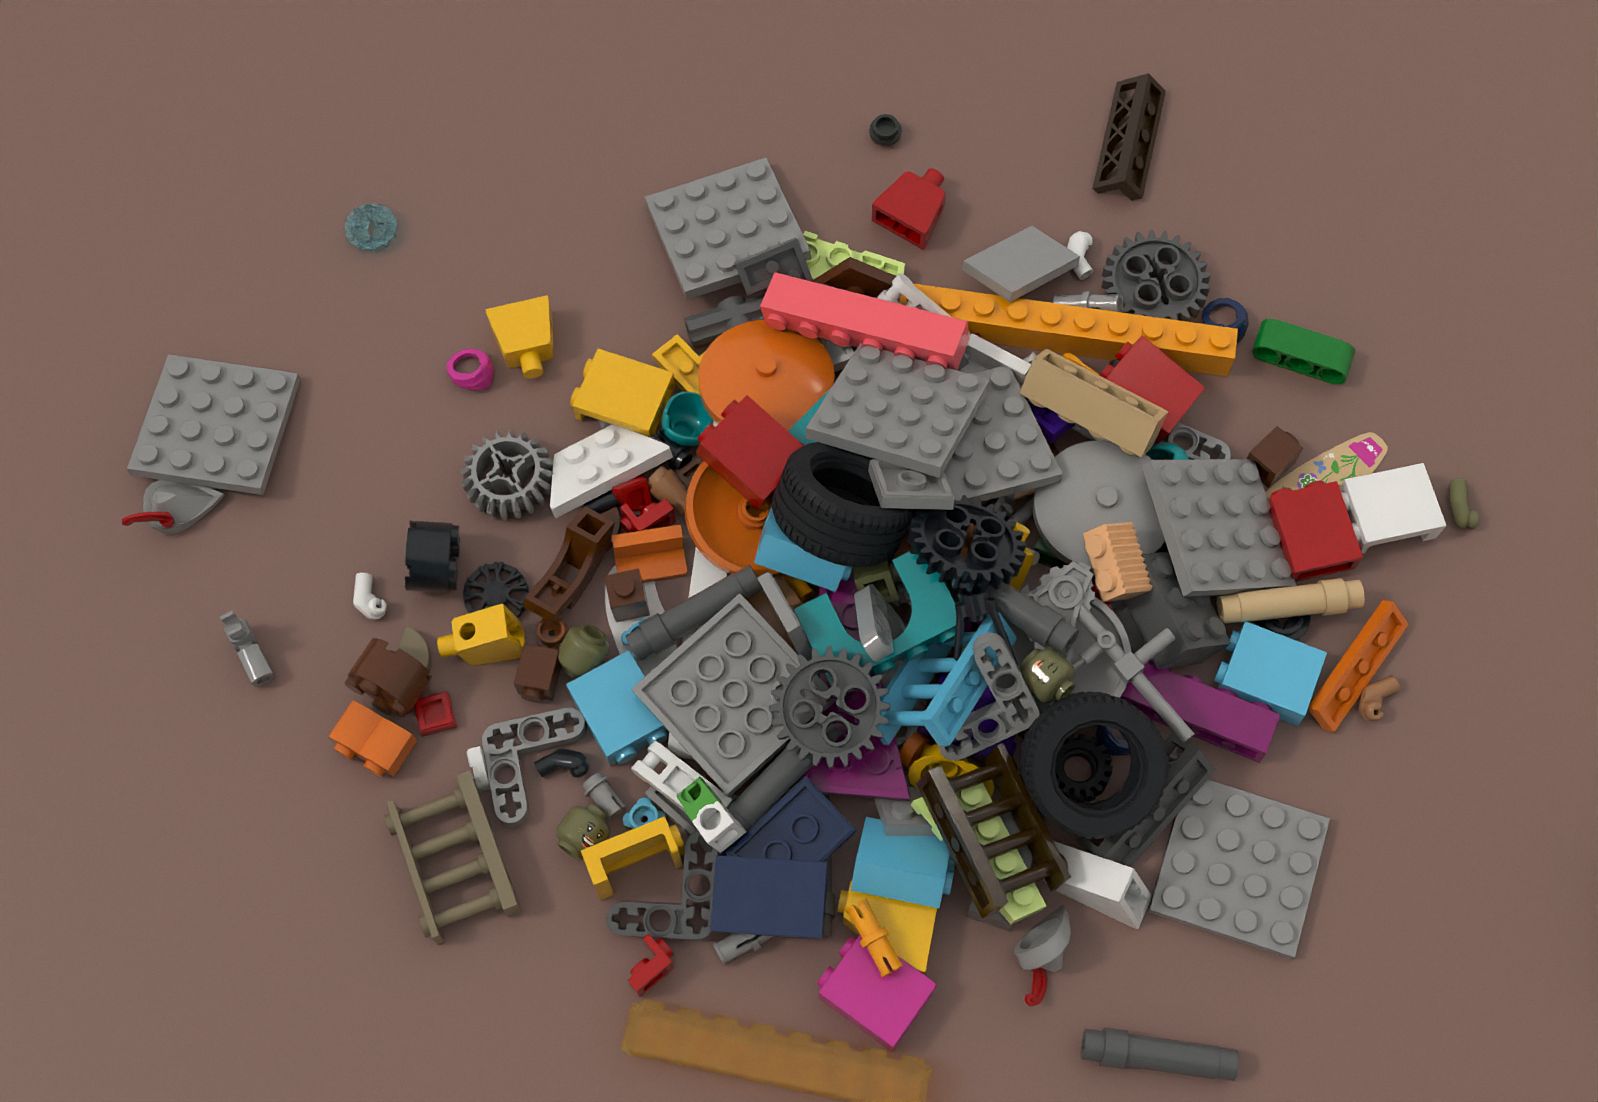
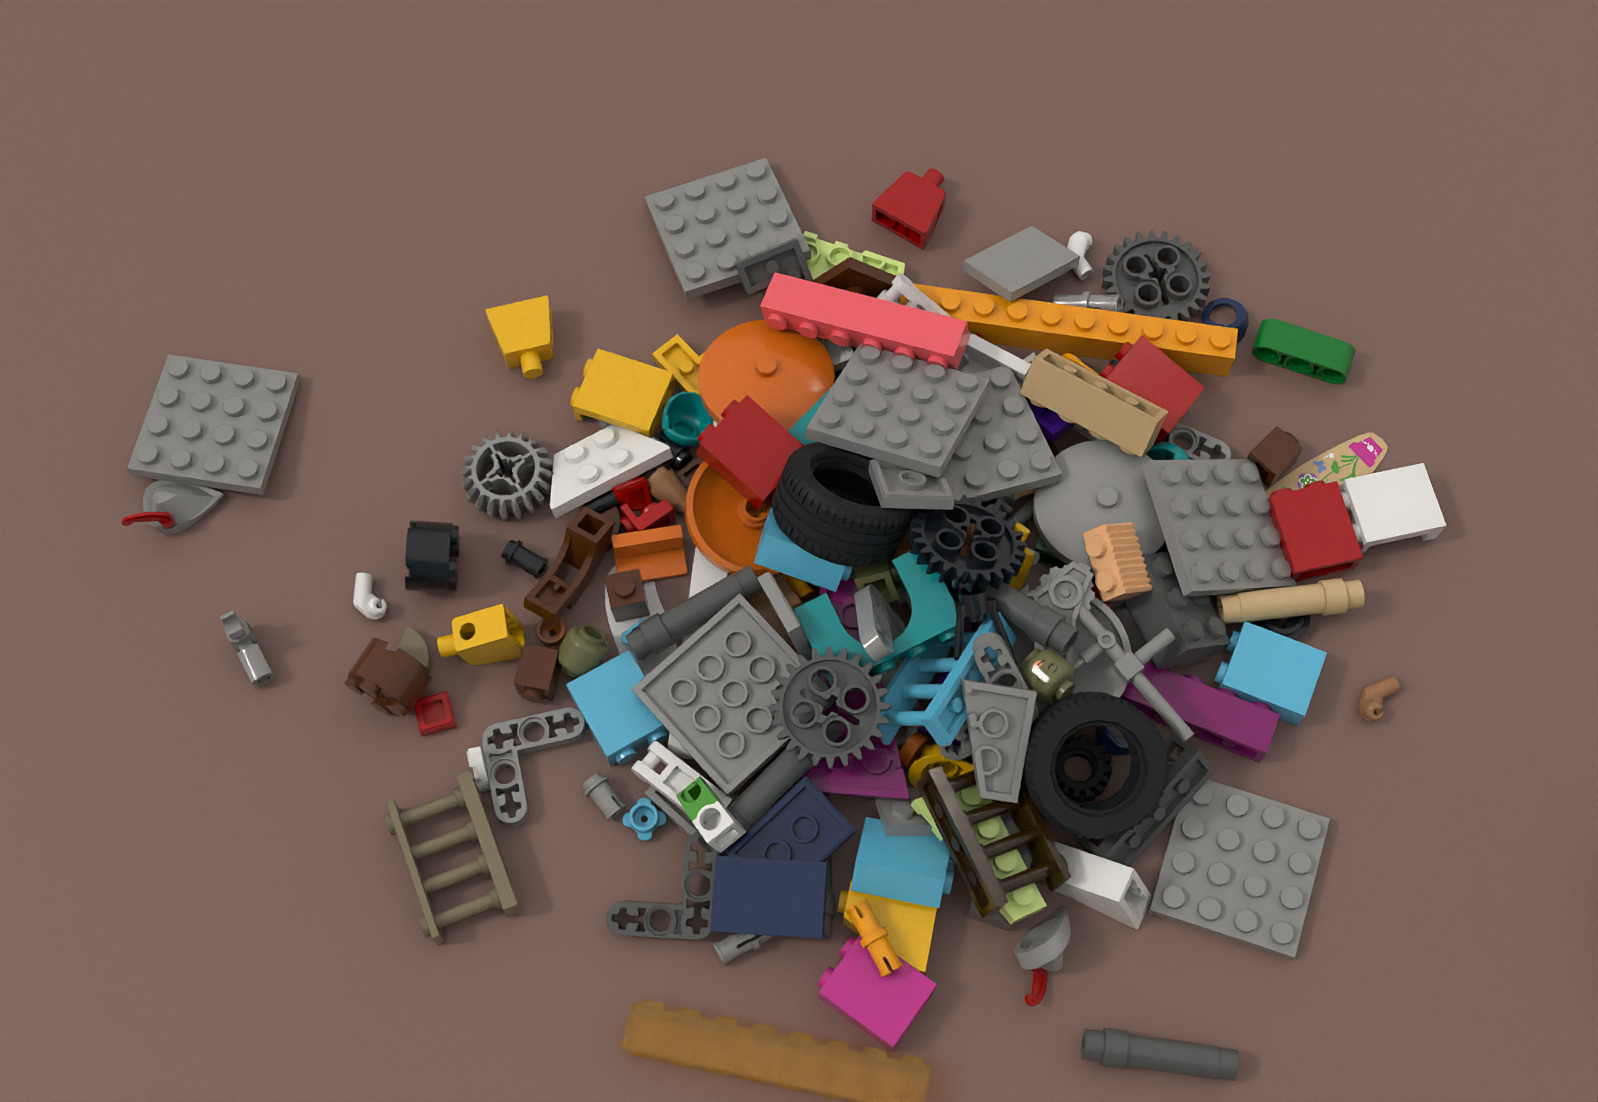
(359, 221): clear light blue gear -> none
(372, 739): orange brick -> none
(477, 380): dark pink piece -> none
(496, 590): black wheel -> none
(525, 559): none -> black pin
(565, 759): black arm -> none
(581, 829): olive head -> none
(630, 849): yellow panel -> none
(649, 972): red bracket -> none
(729, 313): dark grey piece -> none
(885, 130): pearl dark grey plate -> none
(999, 736): none -> light grey wing
(1138, 135): dark brown fence -> none
(1358, 666): orange plate -> none
(1459, 503): olive arm -> none

